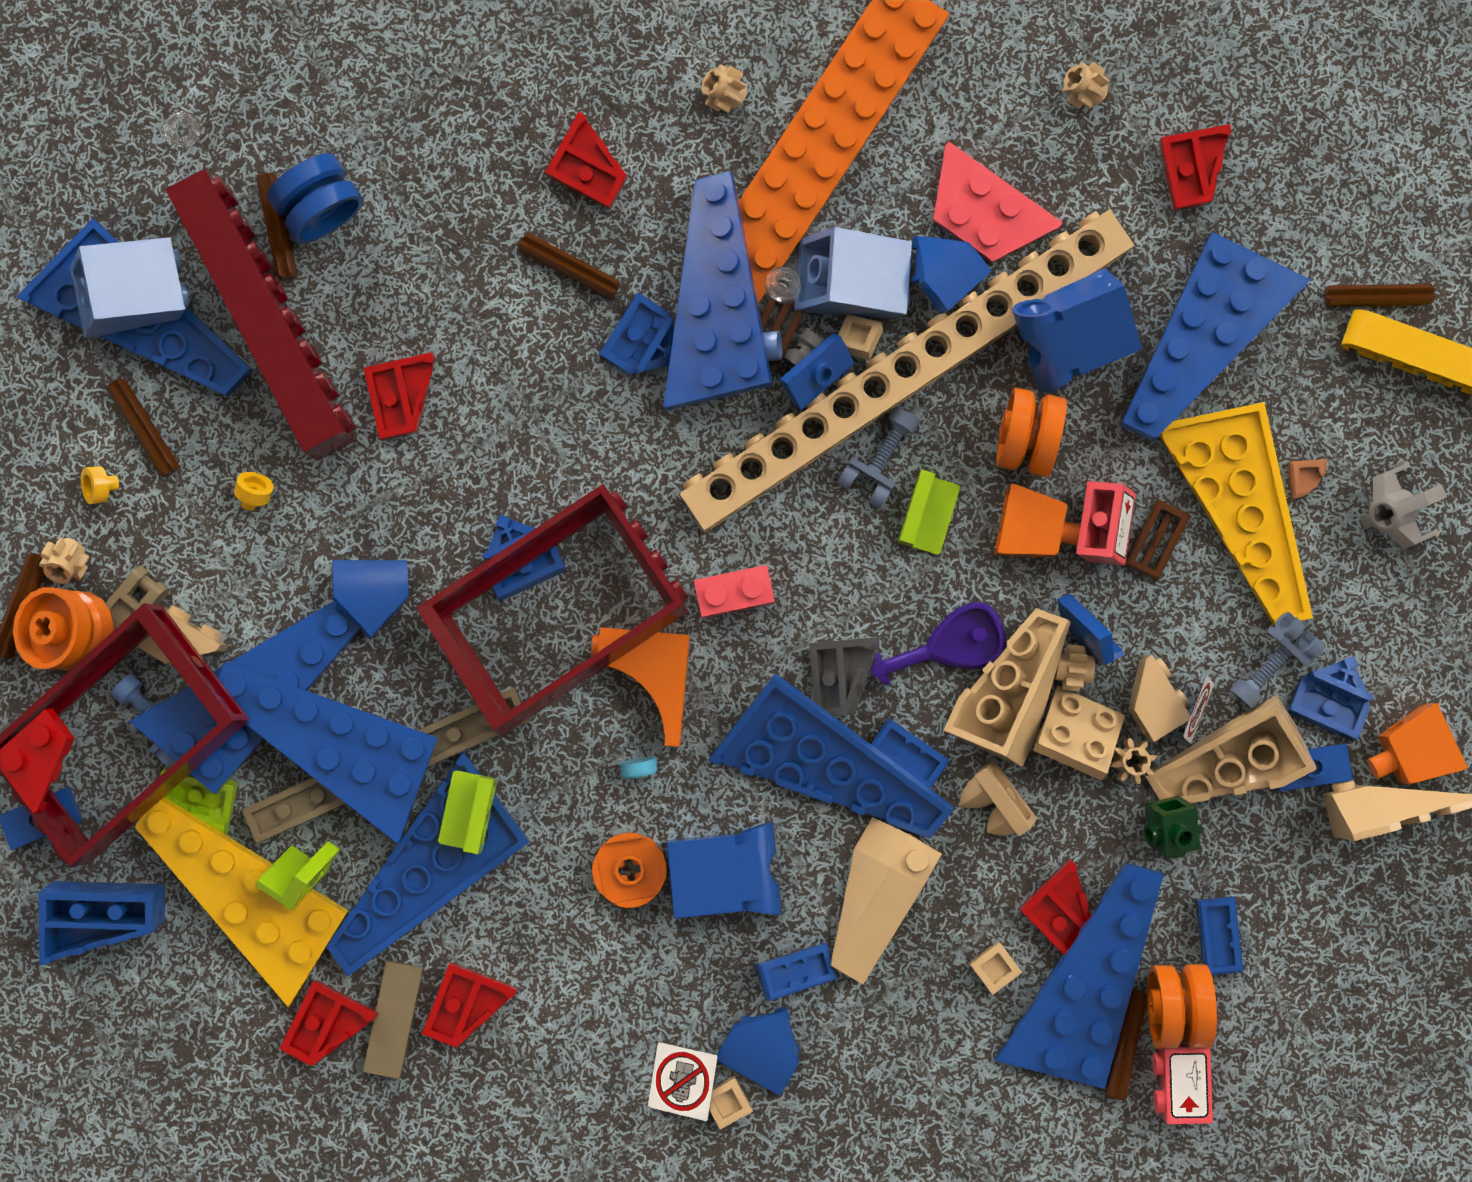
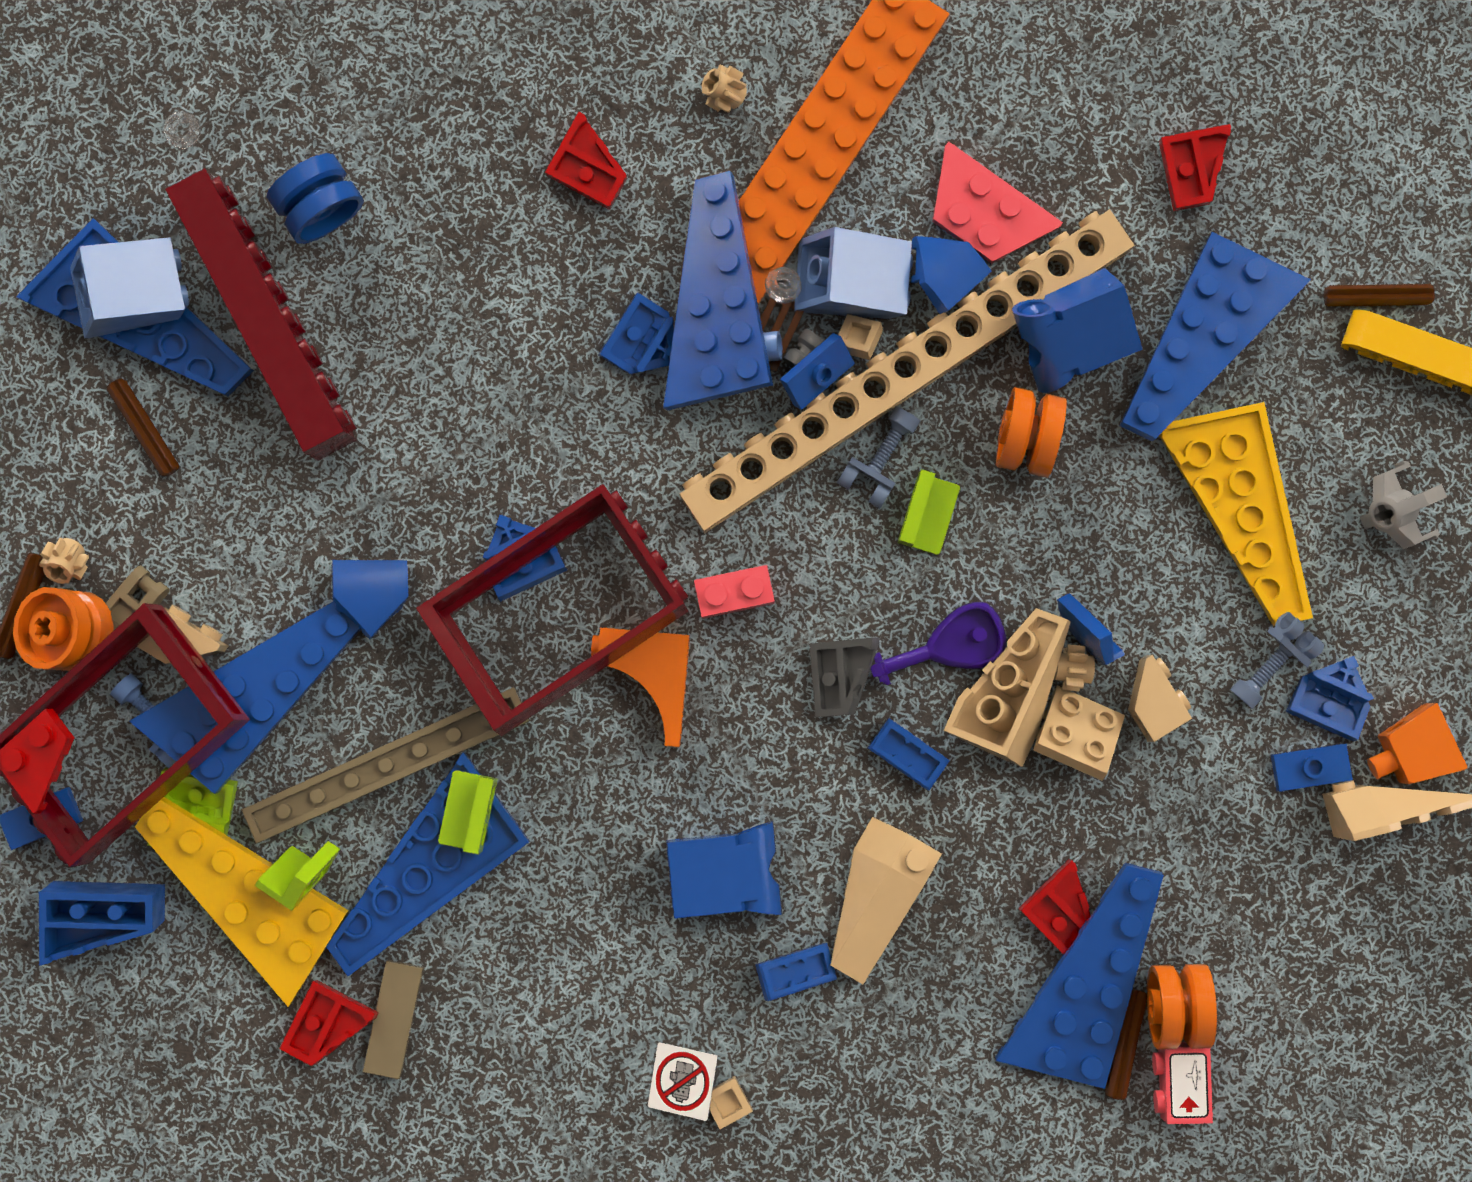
(97, 484): yellow tile -> none
(253, 490): yellow tile -> none
(277, 232): reddish brown axle -> none
(352, 753): blue wing -> none
(399, 393): red wing -> none
(464, 1004): red wing -> none
(569, 265): reddish brown axle -> none
(612, 857): orange plate -> none
(638, 767): medium azure tile -> none
(762, 1049): blue slope -> none
(819, 756): blue wing -> none
(993, 786): tan tile -> none
(995, 967): tan plate -> none
(1033, 525): orange torso -> none
(1086, 85): tan gear -> none
(1106, 523): coral brick -> none
(1139, 768): tan gear -> none
(1143, 566): reddish brown tile -> none
(1172, 826): dark green brick -> none
(1198, 709): sticker -> none
(1219, 934): blue plate -> none
(1244, 755): tan wedge -> none
(1305, 476): nougat tile -> none

